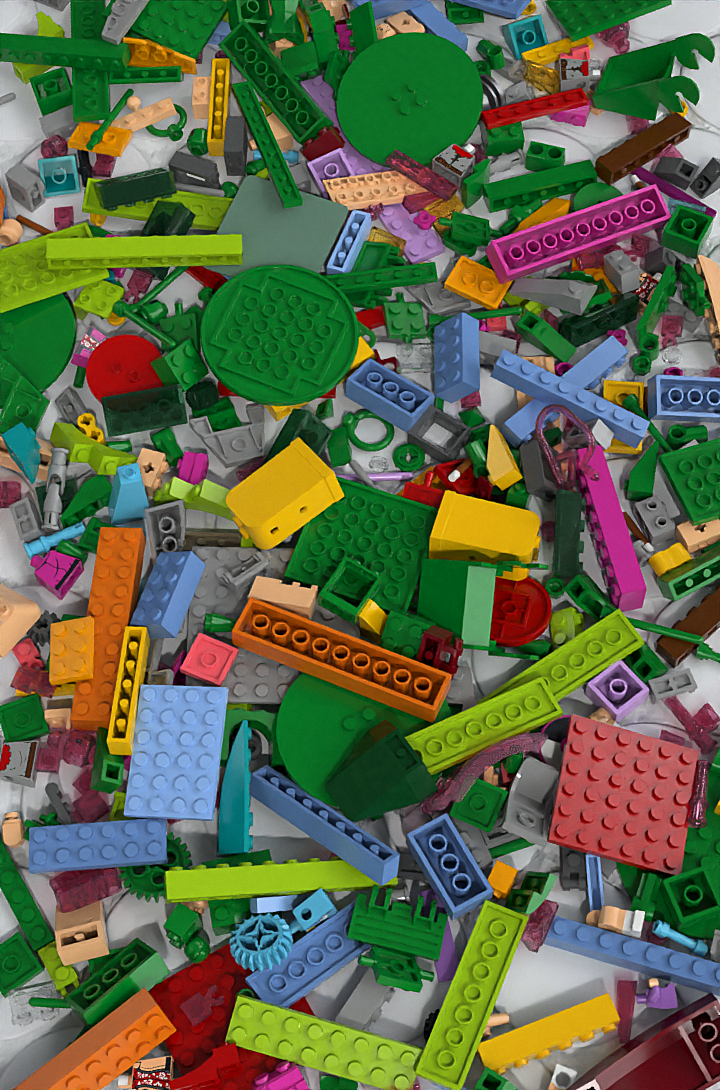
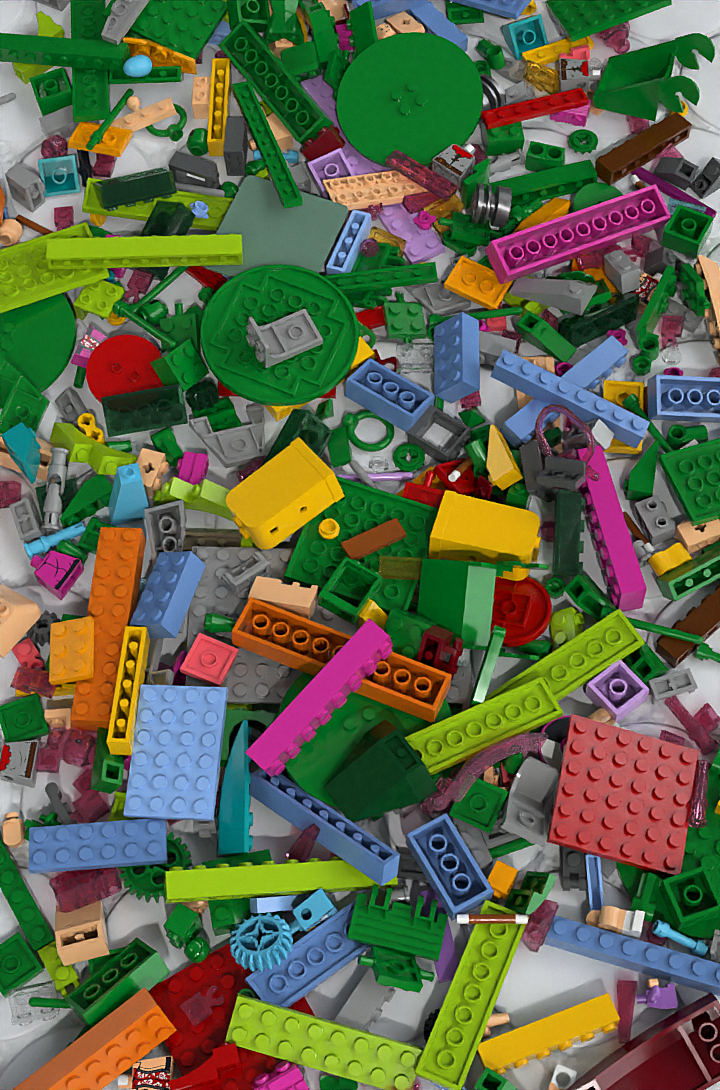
(138, 66): none -> medium azure animal
(200, 209): none -> light blue plate
(205, 828): none -> light grey gear
(283, 337): none -> light grey bracket
(304, 844): none -> clear pink piece
(320, 698): none -> dark pink brick
(329, 529): none -> yellow plate
(369, 247): none -> clear pink tile
(373, 539): none -> dark orange tile
(400, 567): none -> clear yellow tile
(487, 666): none -> beam
(492, 919): none -> dark orange bar
(495, 205): none -> flat silver wheel
(562, 473): none -> dark grey bracket
(580, 136): none -> green gear

